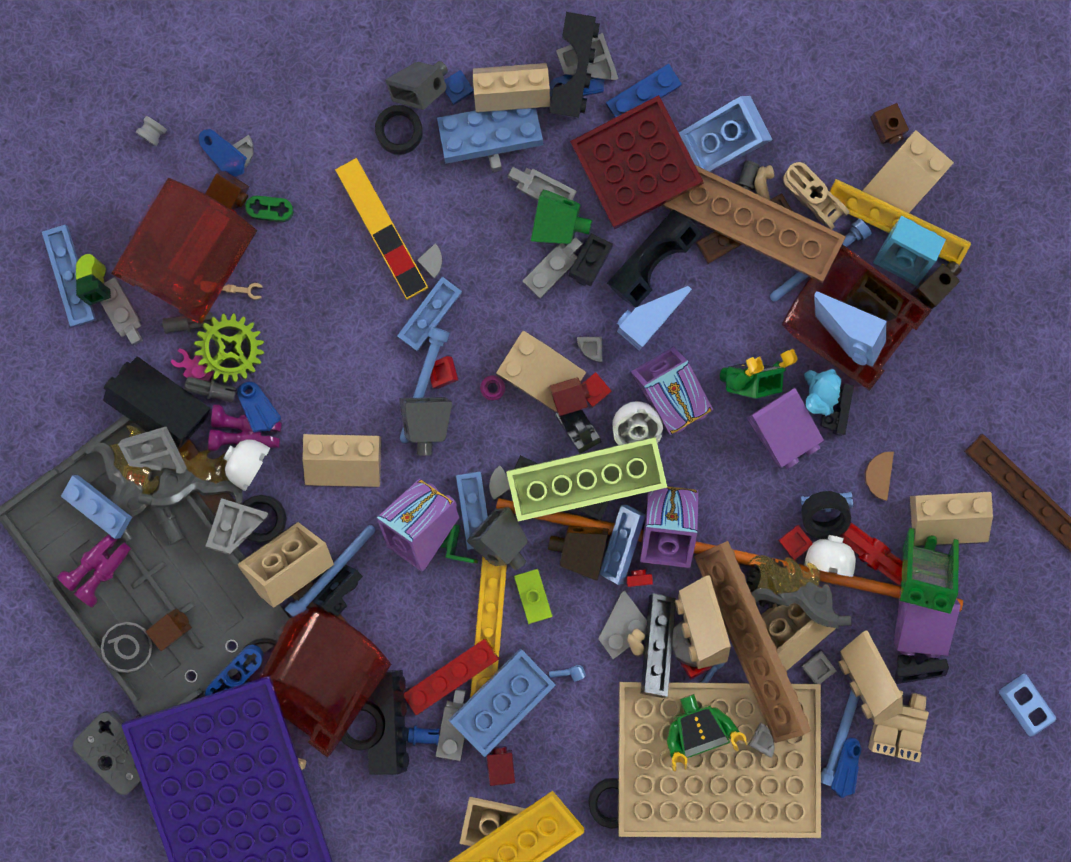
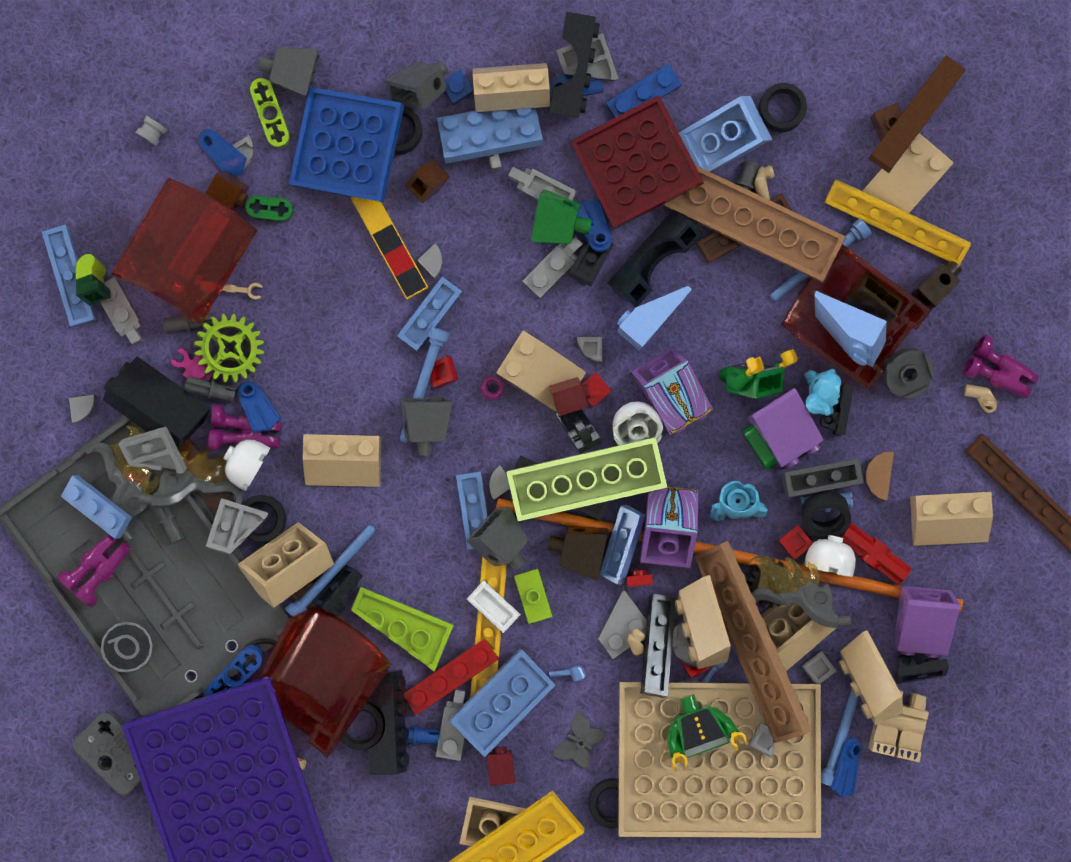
(81, 407): none -> light grey tile
(169, 629): reddish brown brick -> none
(257, 98): none -> lime beam
(292, 69): none -> dark grey torso
(346, 144): none -> blue plate
(406, 626): none -> lime wing
(418, 523): medium lavender slope -> none
(427, 181): none -> reddish brown brick
(450, 544): green bracket -> none
(493, 606): none -> white tile
(580, 743): none -> dark grey piece
(599, 228): none -> blue piece
(748, 506): none -> medium azure hair
(759, 447): none -> green beam
(795, 93): none -> black tyre
(802, 183): tan piece -> none
(822, 478): none -> dark grey brick
(909, 250): medium azure slope -> none
(917, 114): none -> reddish brown tile
(920, 377): none -> dark grey plate
(929, 575): green door -> none
(983, 395): none -> tan arm
(1008, 370): none -> magenta piece
(1022, 711): light blue piece -> none

